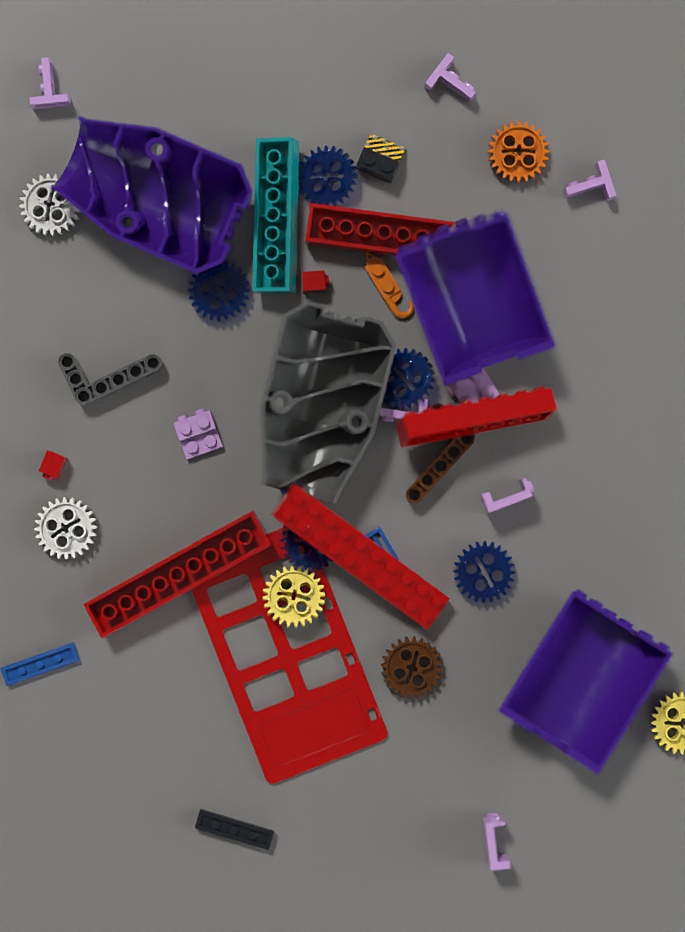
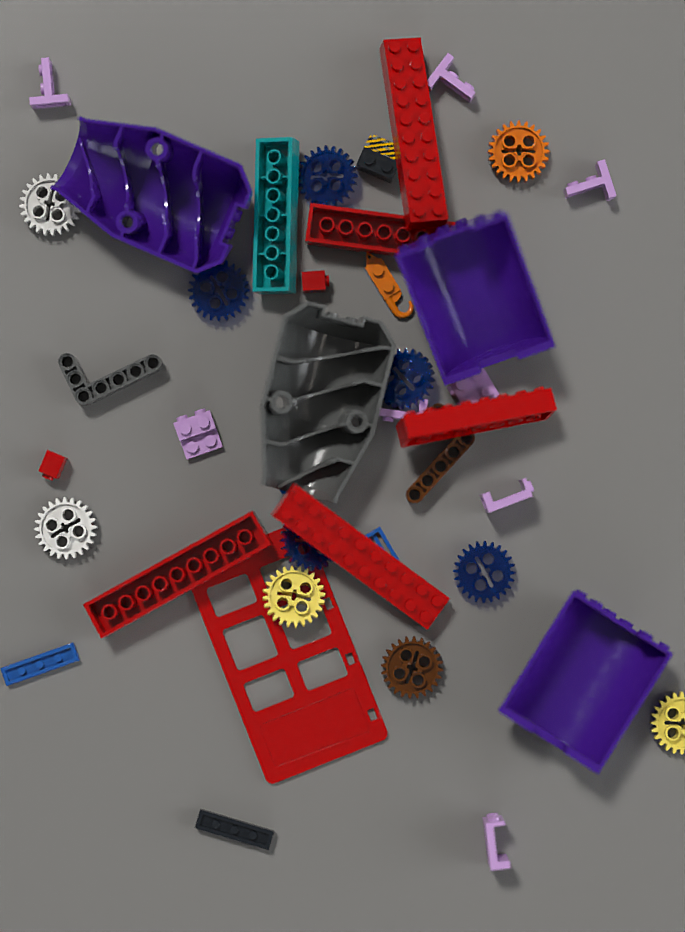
(413, 133): none -> red brick

